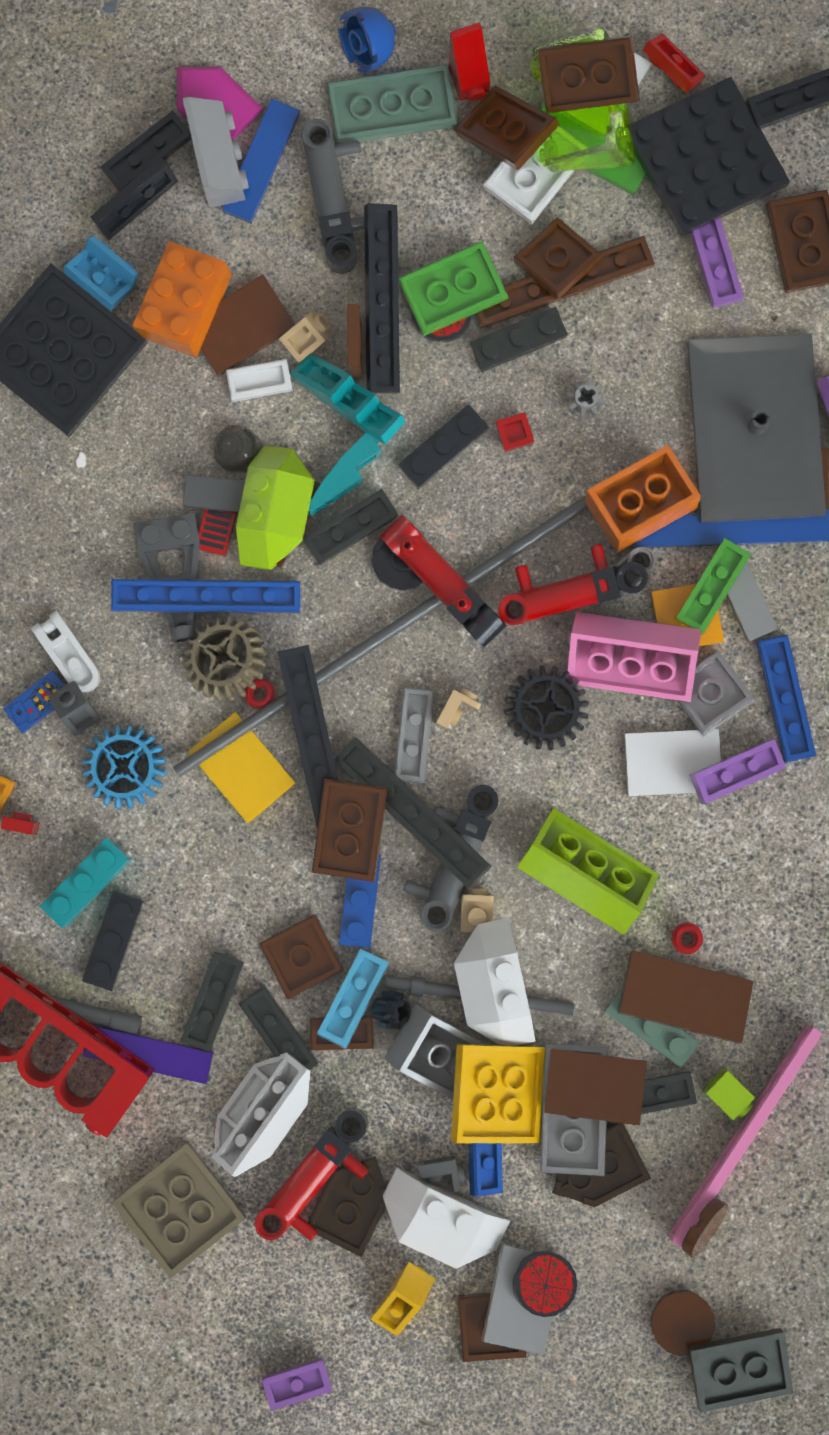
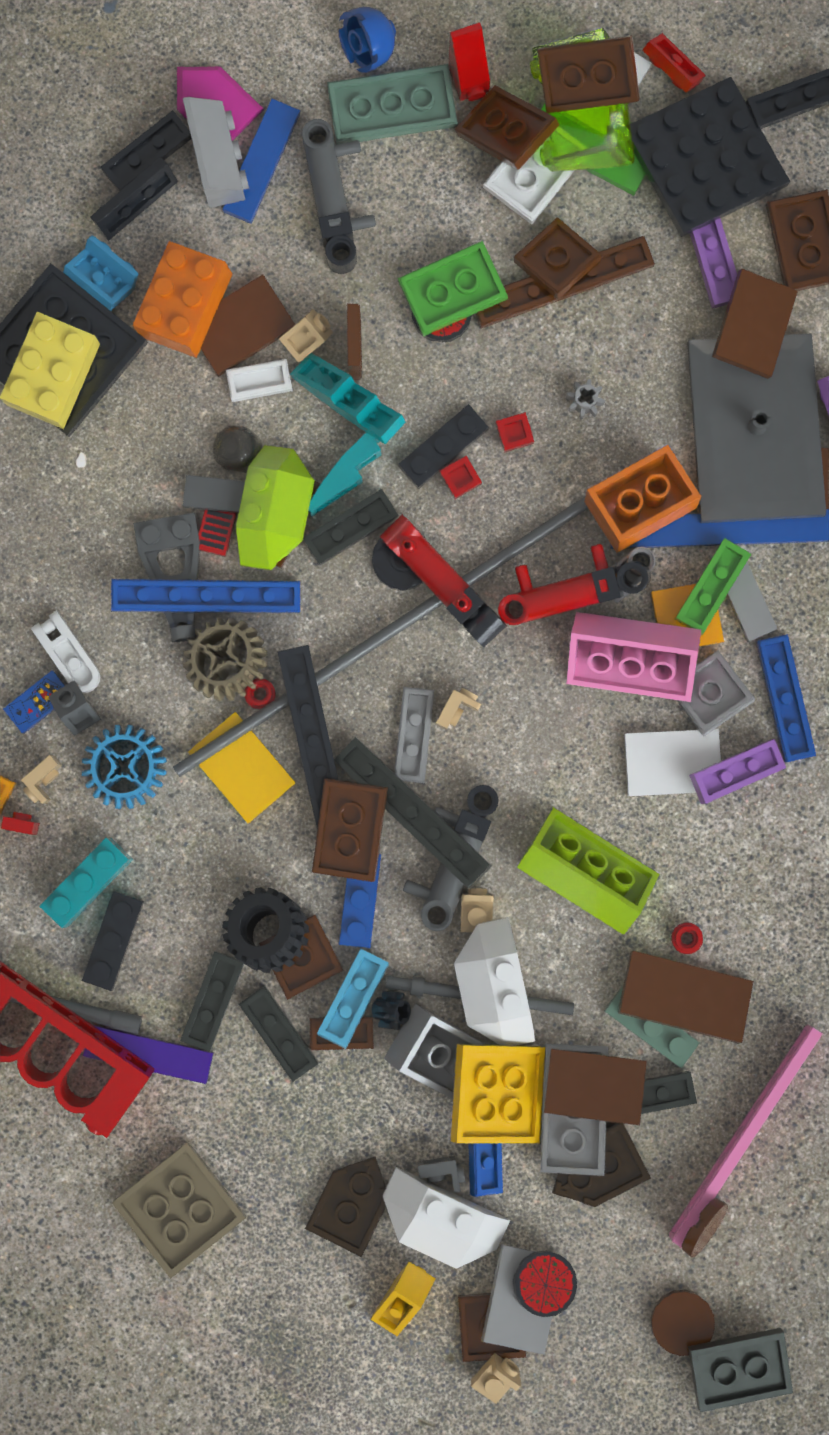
(42, 773): none -> tan bracket
(50, 370): none -> light yellow brick
(246, 916): none -> black tyre
(260, 1113): white wedge -> none
(297, 1384): medium lavender plate -> none
(311, 1175): red piece -> none
(381, 298): black plate -> none
(460, 477): none -> red plate
(496, 1378): none -> tan bracket
(518, 339): pearl dark grey plate -> none
(572, 713): black gear -> none
(729, 1094): lime brick -> none
(754, 323): none -> reddish brown tile

